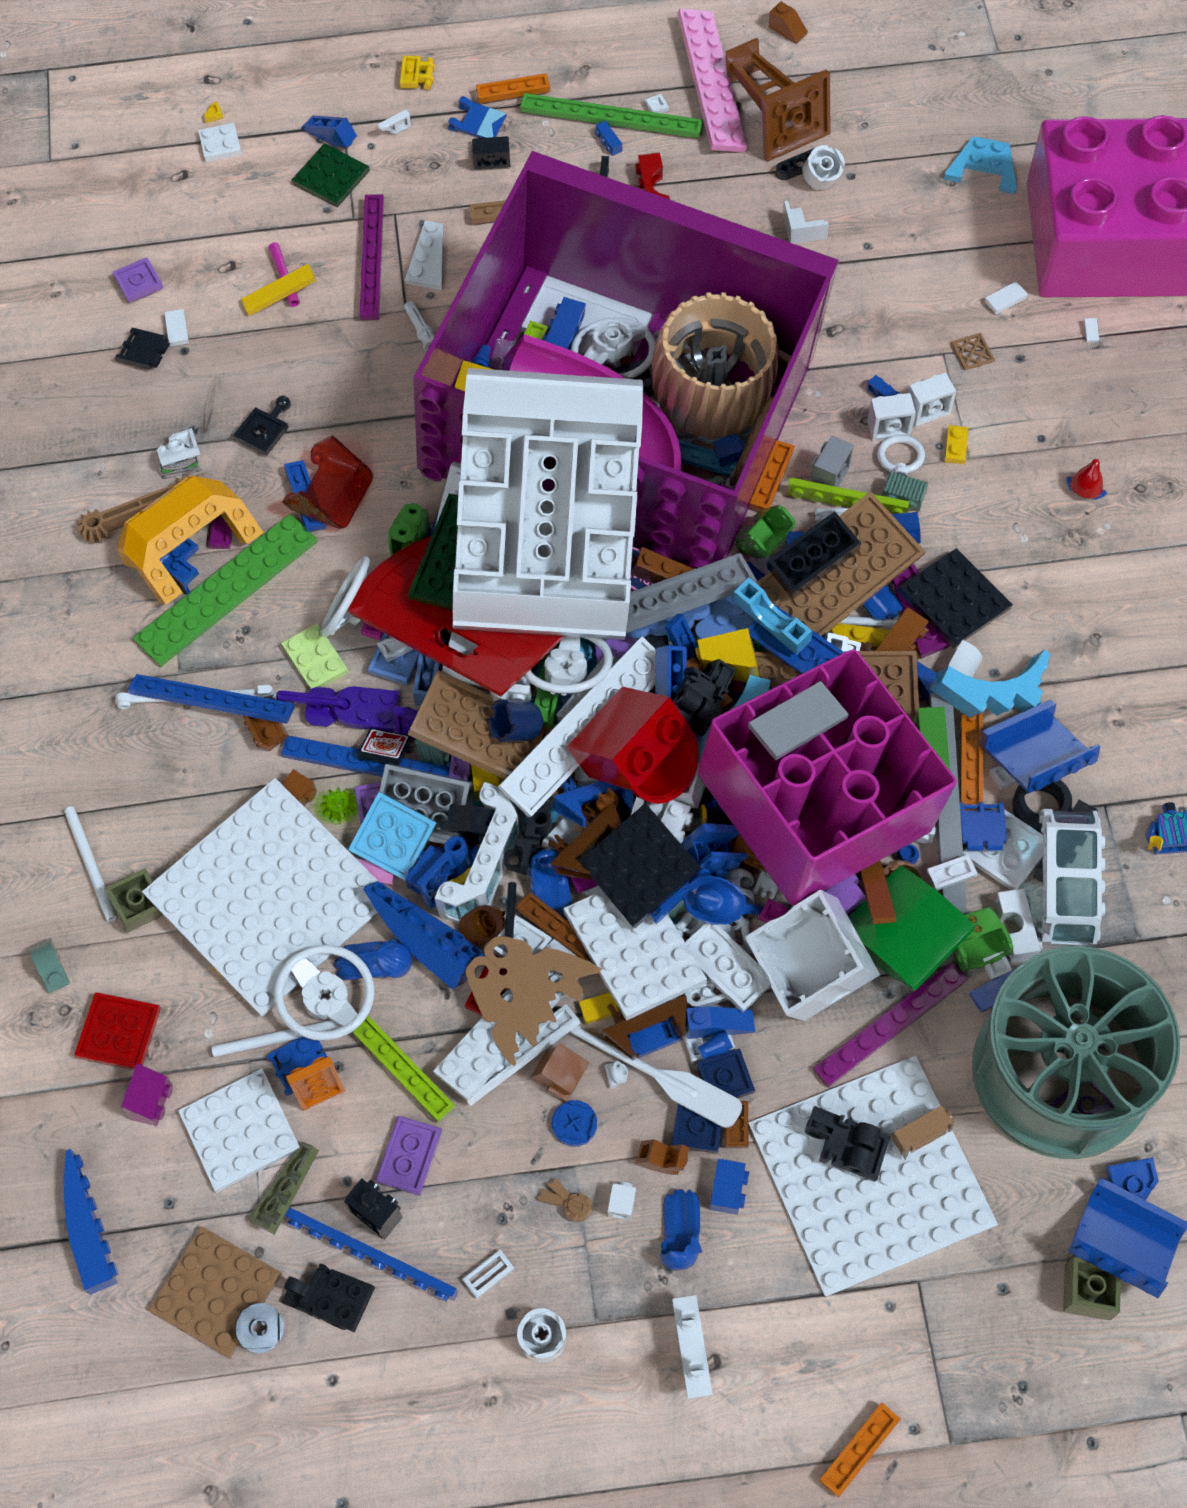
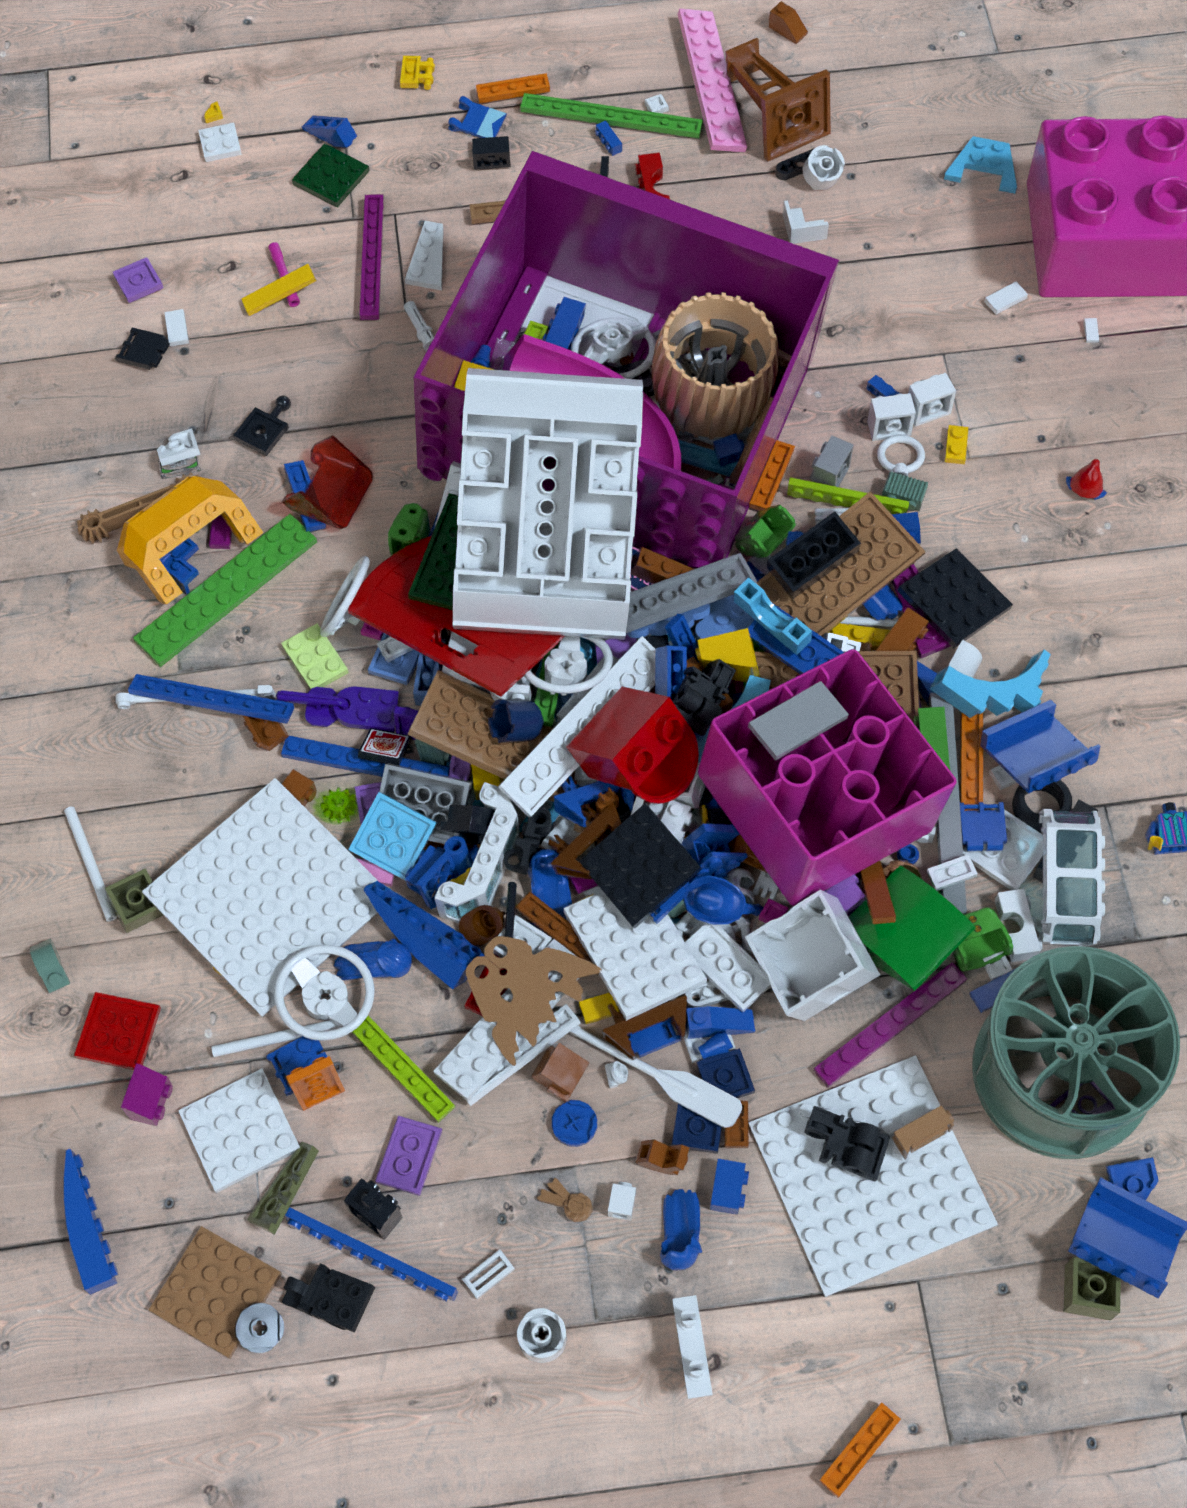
(396, 123): white tile -> none
(966, 339): medium nougat window -> none

